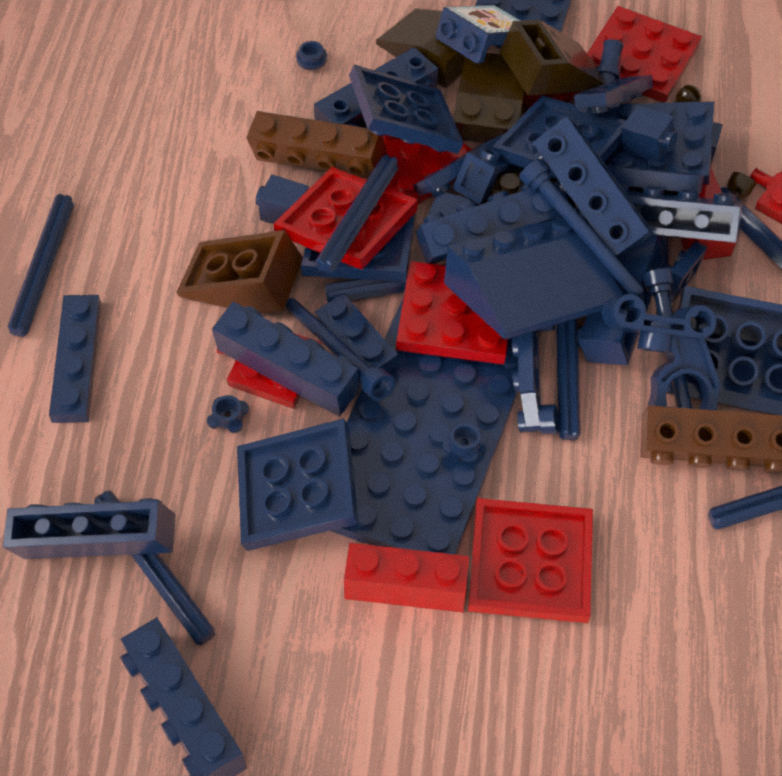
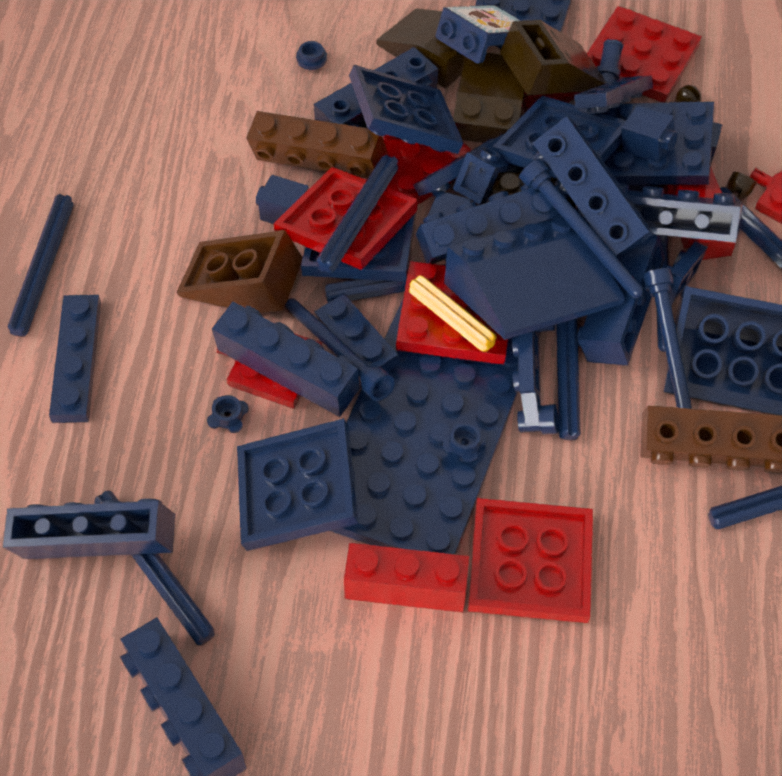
(452, 313): none -> yellow axle
(657, 178): dark blue beam -> none
(675, 337): dark blue piece -> none

